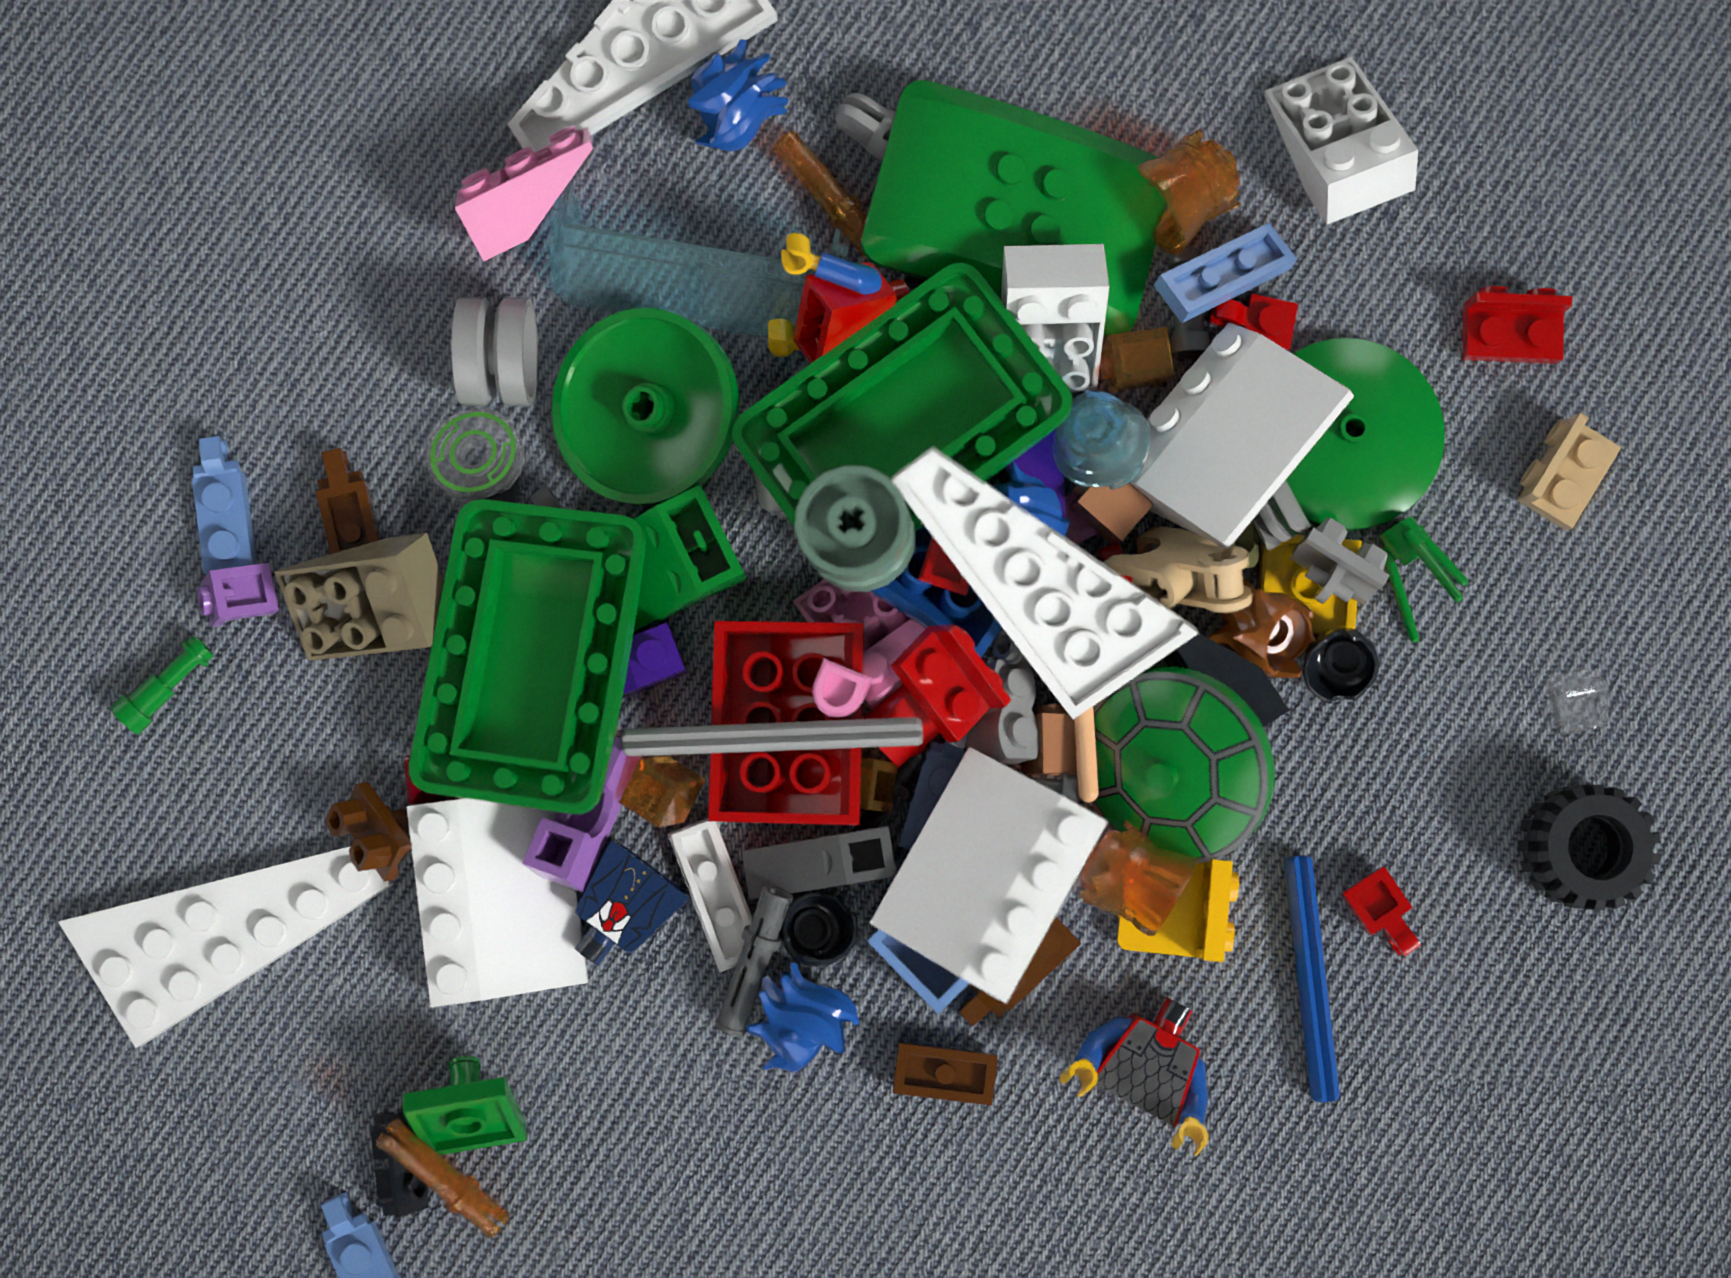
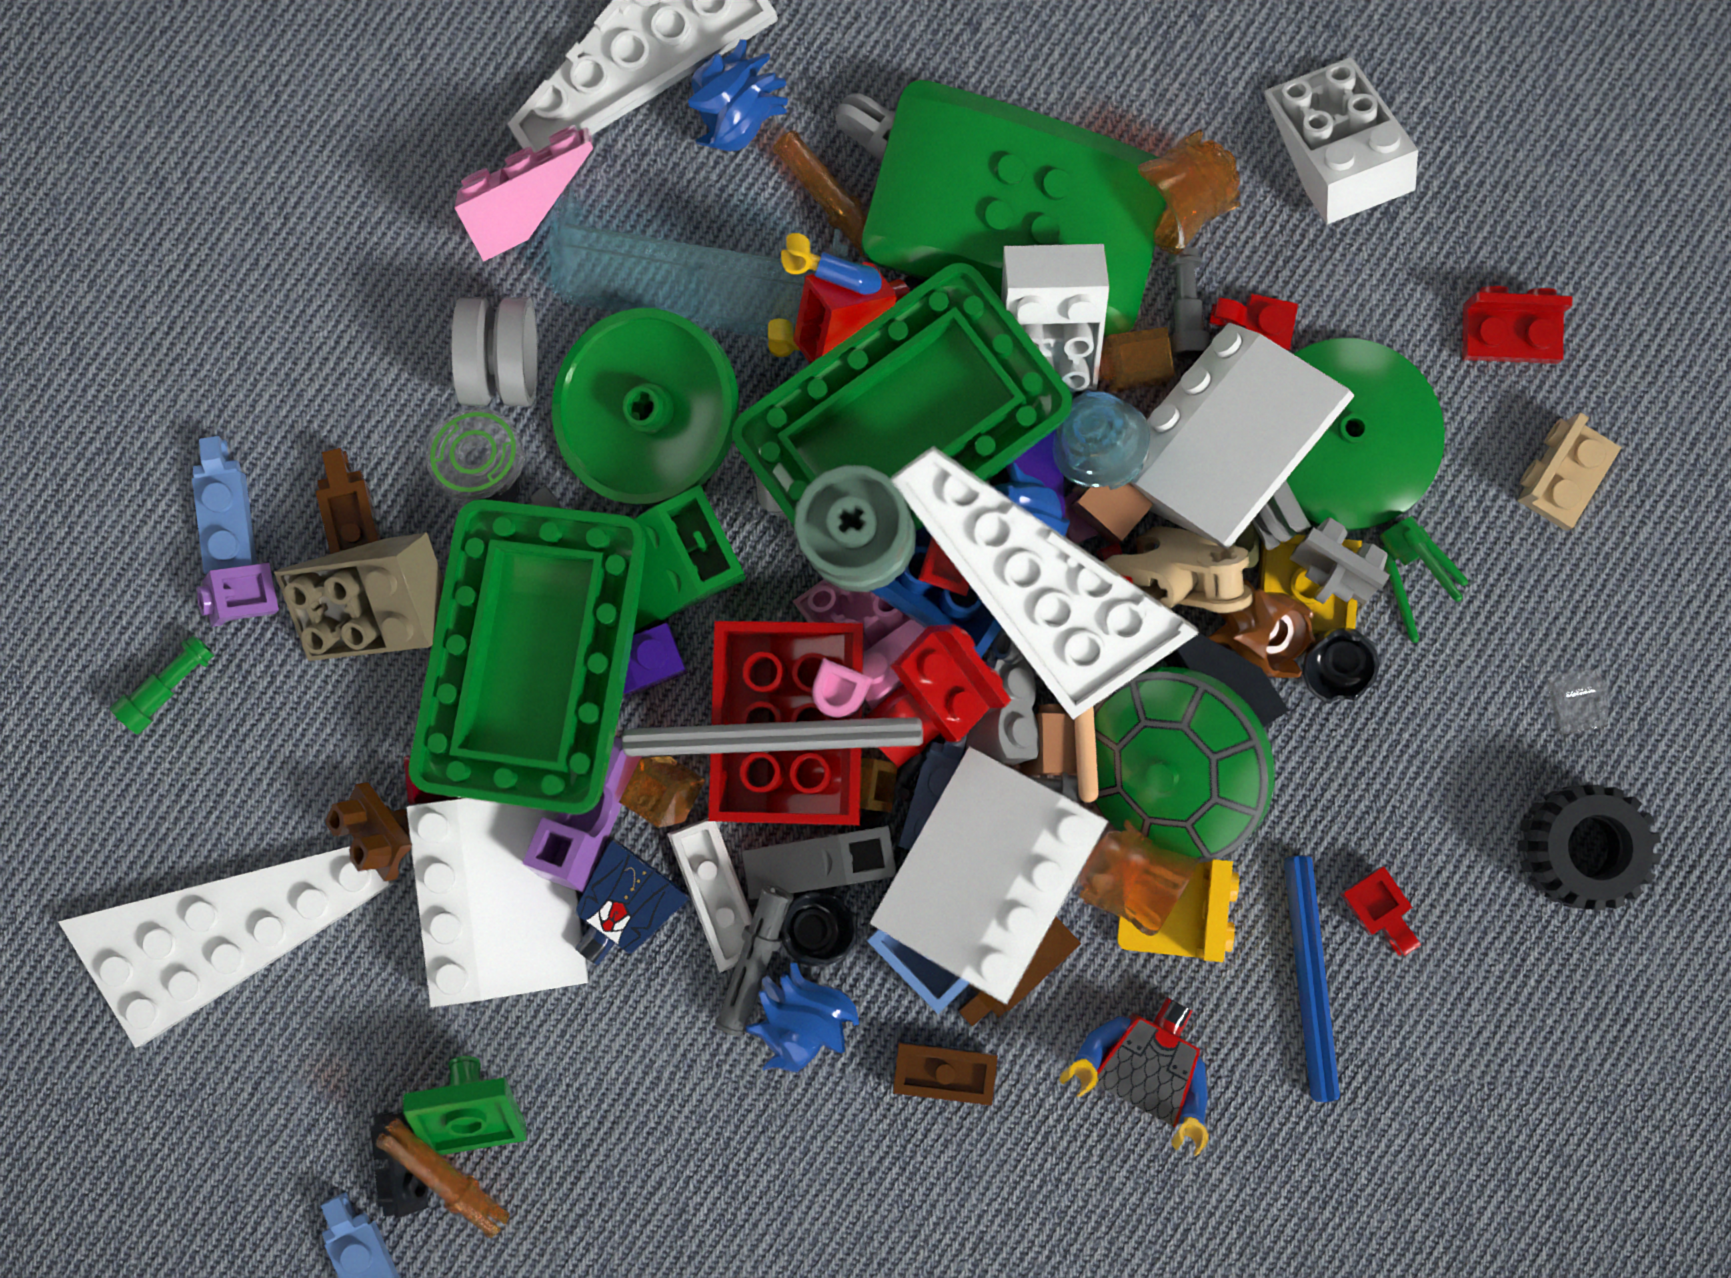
(1225, 272): medium blue plate -> none

